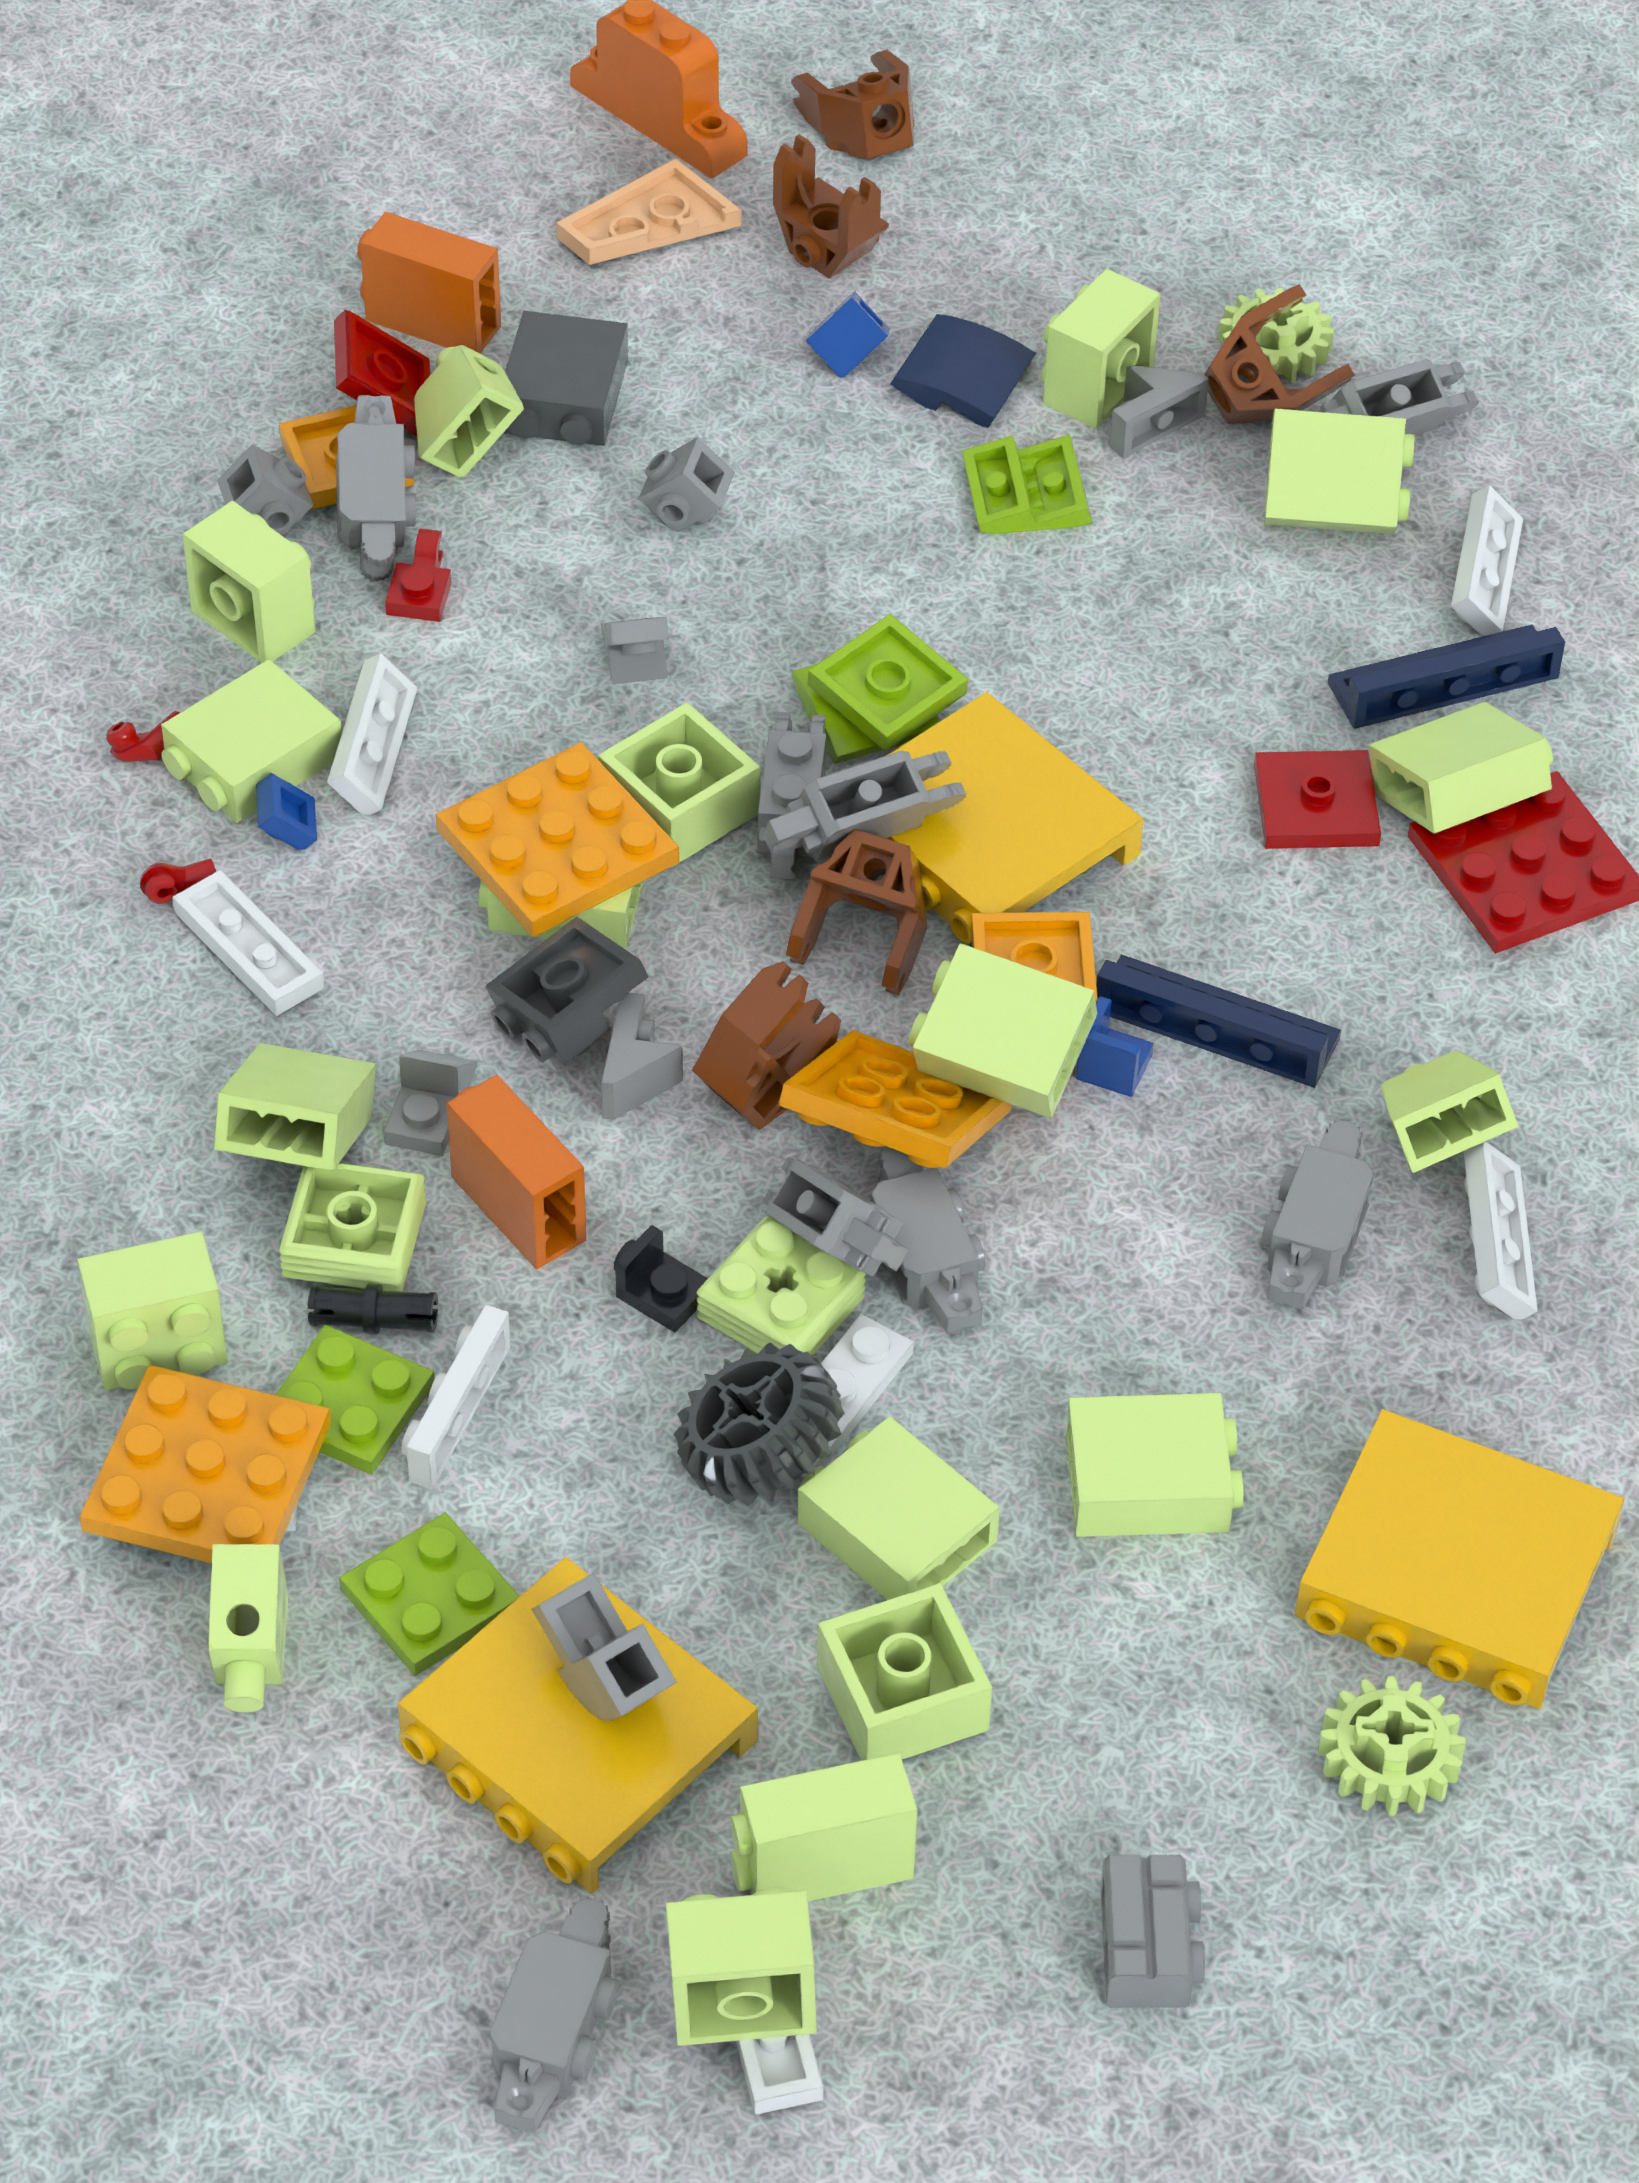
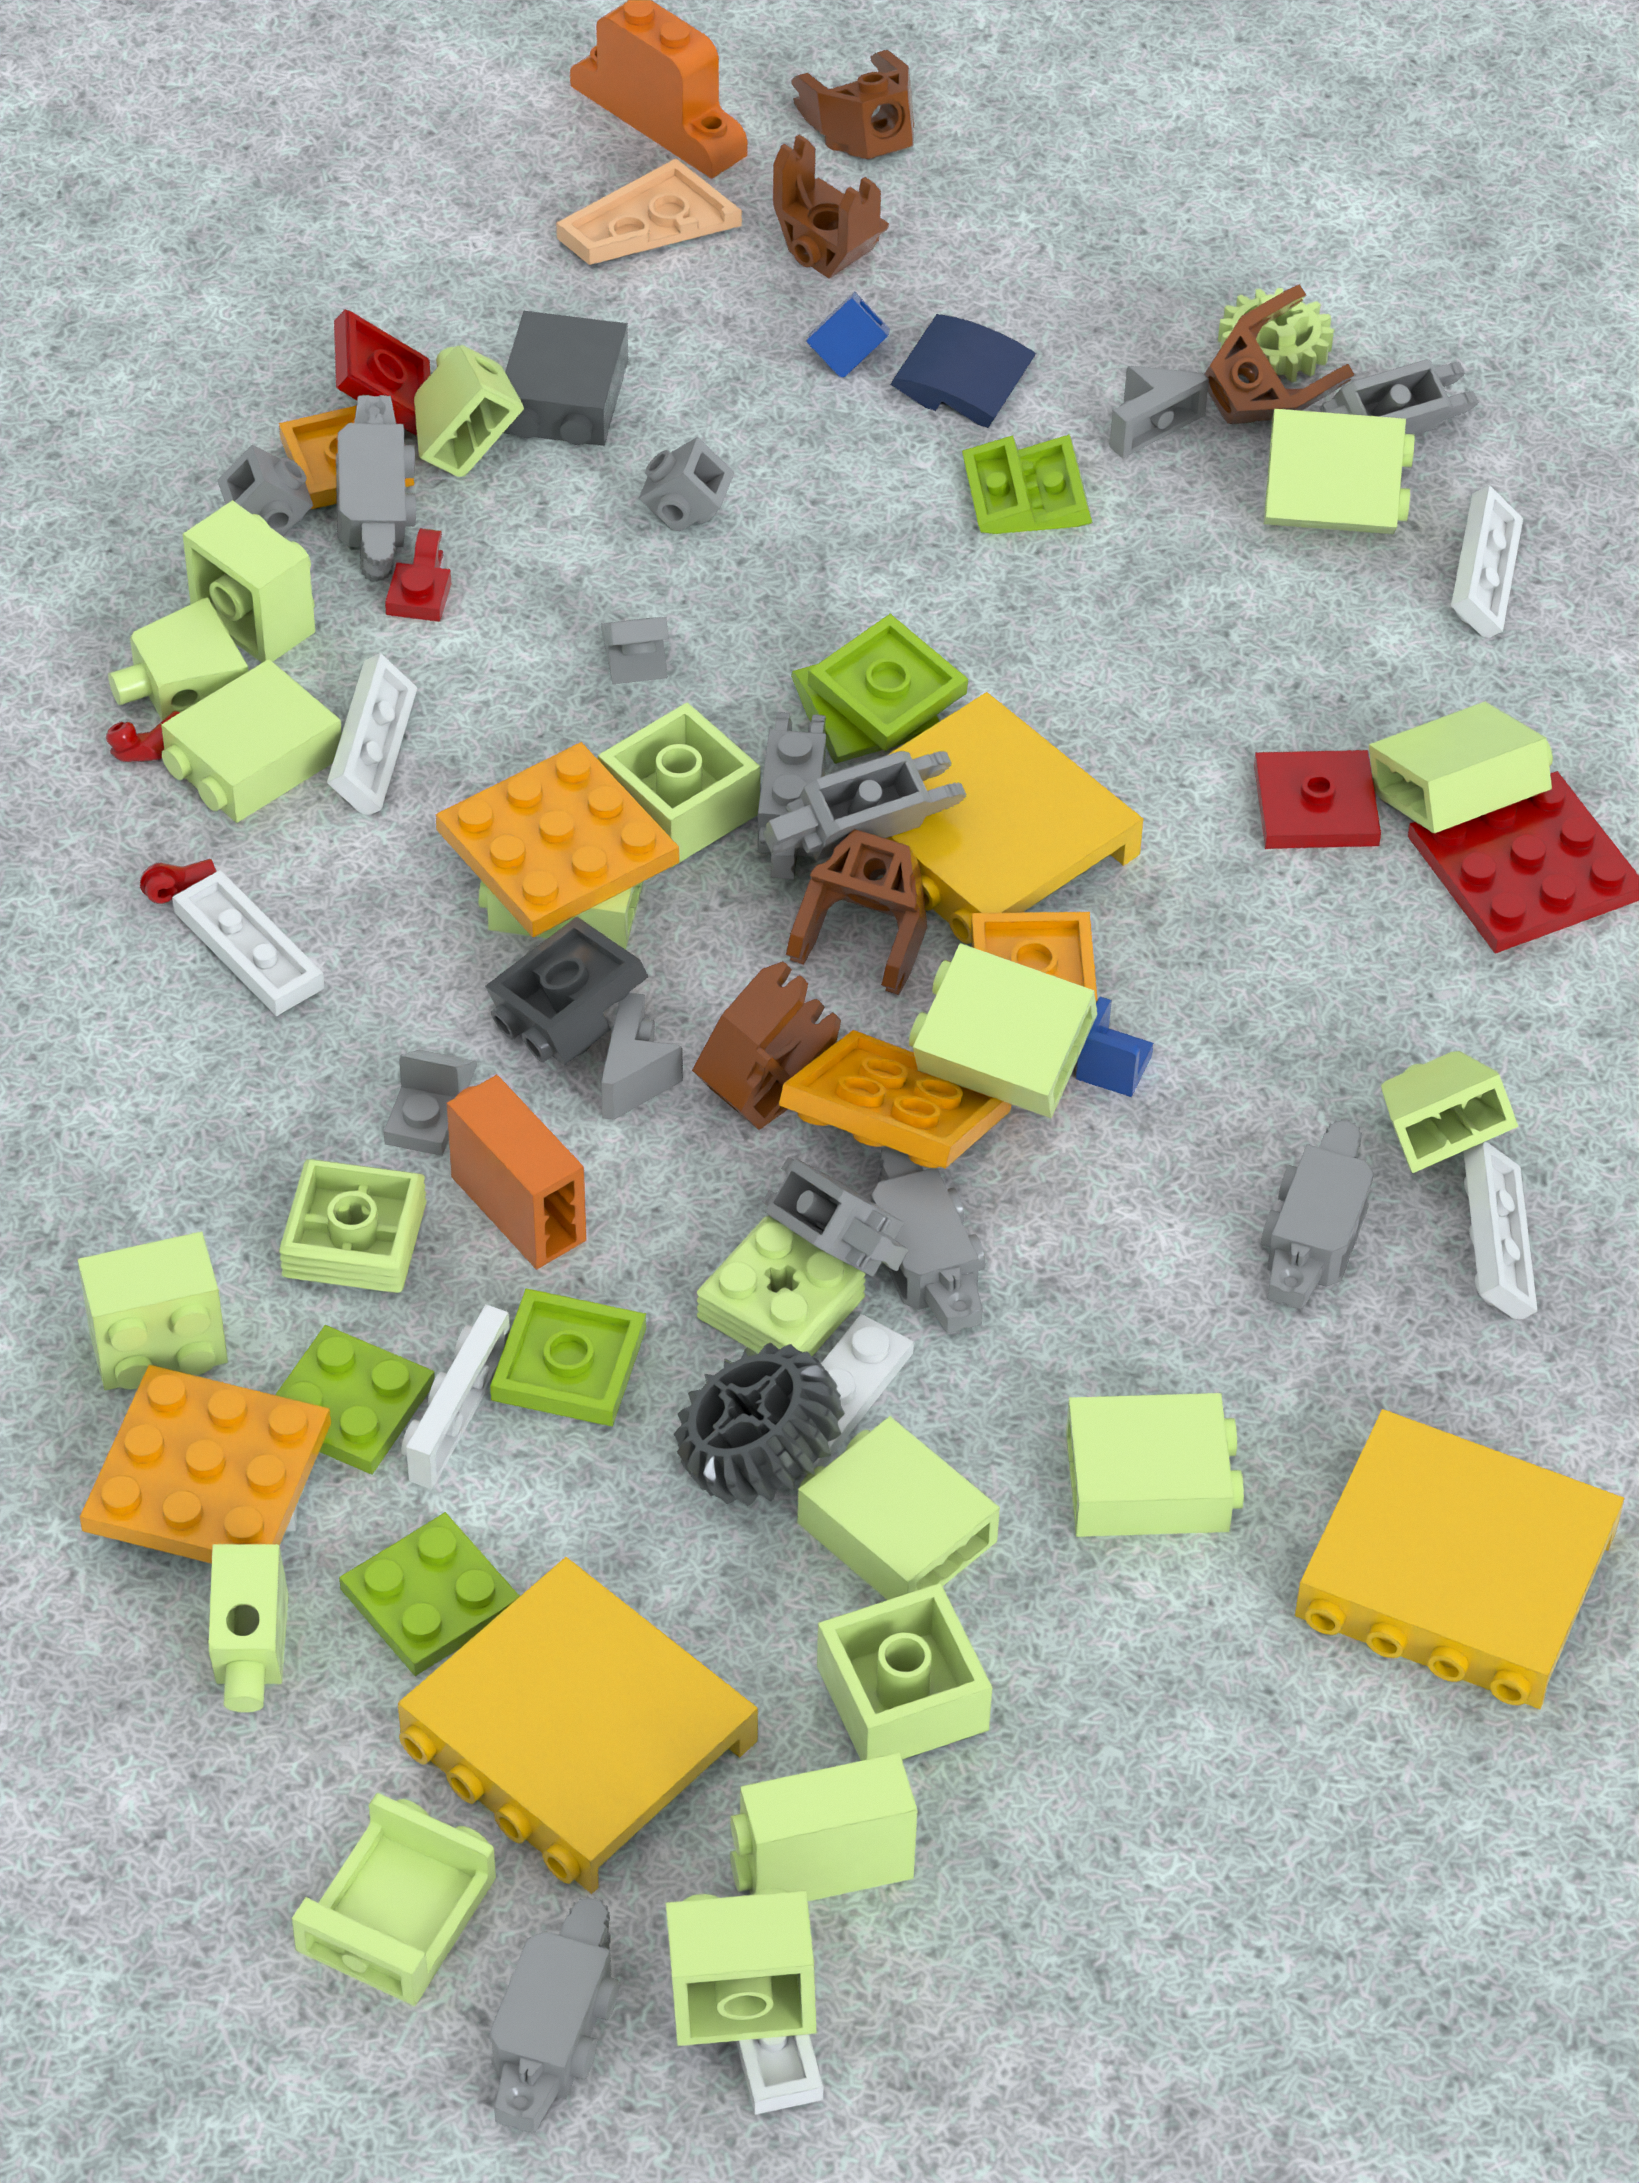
(179, 660): none -> yellowish green torso
(286, 812): blue plate -> none
(295, 1106): yellowish green brick -> none
(372, 1308): black pin -> none
(398, 1900): none -> yellowish green panel
(430, 283): orange brick -> none
(568, 1357): none -> lime plate
(602, 1661): light grey brick -> none
(656, 1281): black bracket -> none
(1094, 343): yellowish green brick -> none
(1148, 1931): light grey brick -> none
(1217, 1020): dark blue fence -> none
(1386, 1738): yellowish green gear -> none
(1448, 675): dark blue fence -> none

